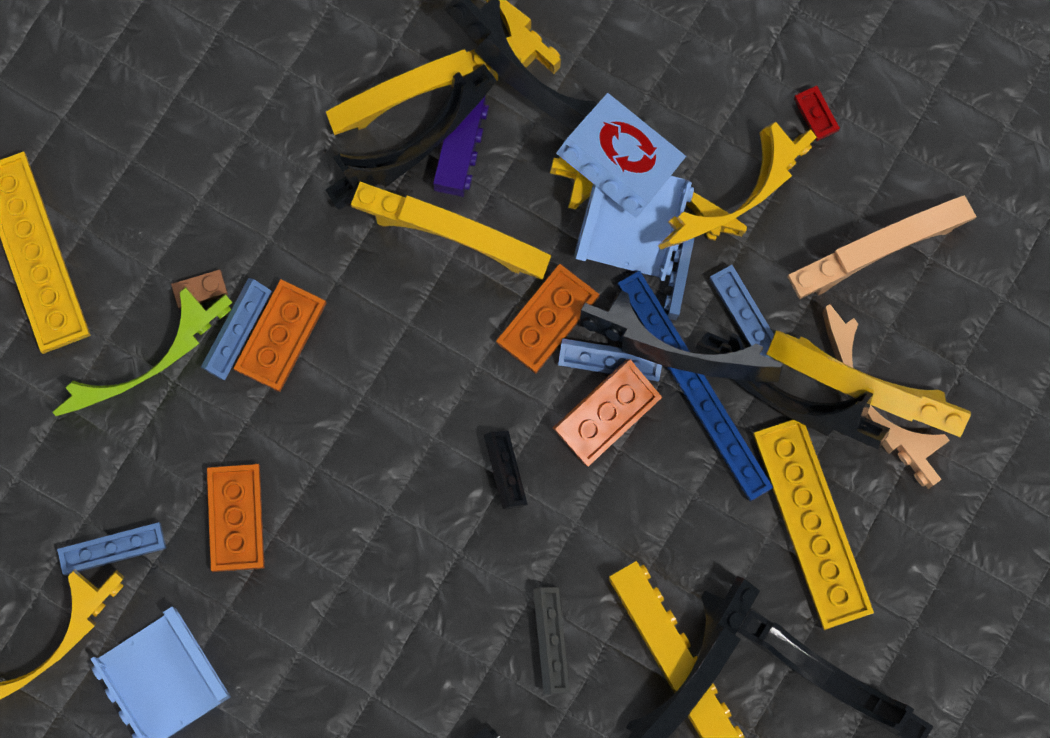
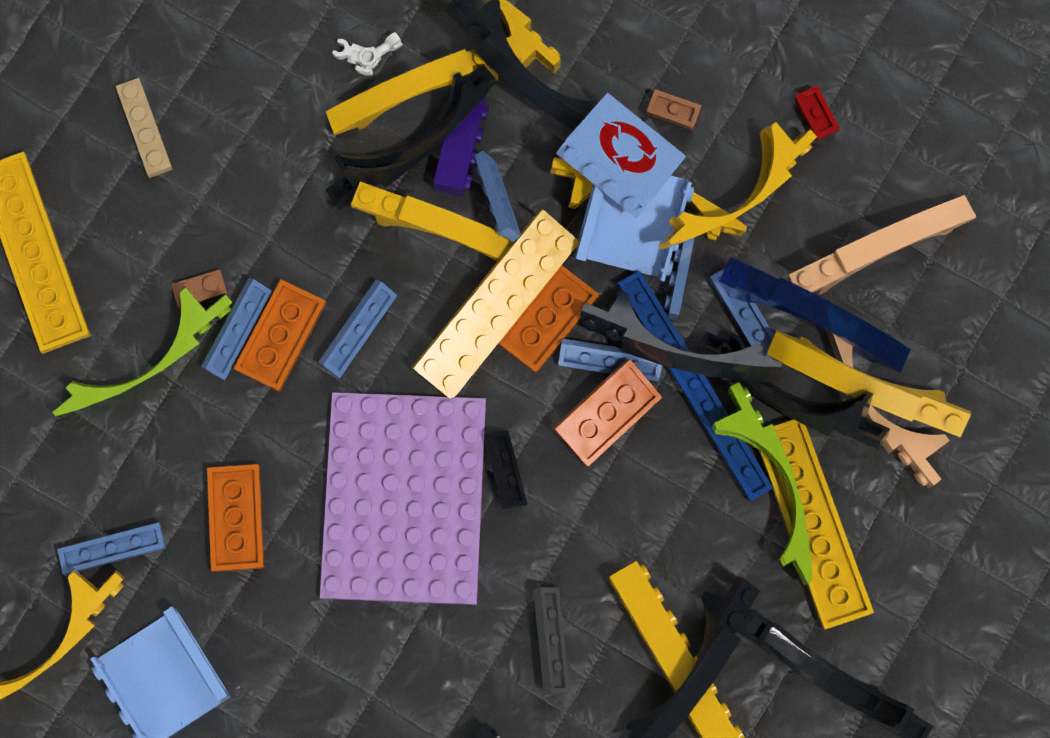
(144, 127): none -> tan plate
(357, 328): none -> medium blue plate
(367, 57): none -> white piece
(403, 499): none -> lavender plate
(495, 304): none -> yellow plate
(498, 197): none -> medium blue plate
(673, 110): none -> nougat plate
(747, 426): none -> lime slope
(781, 294): none -> clear blue slope

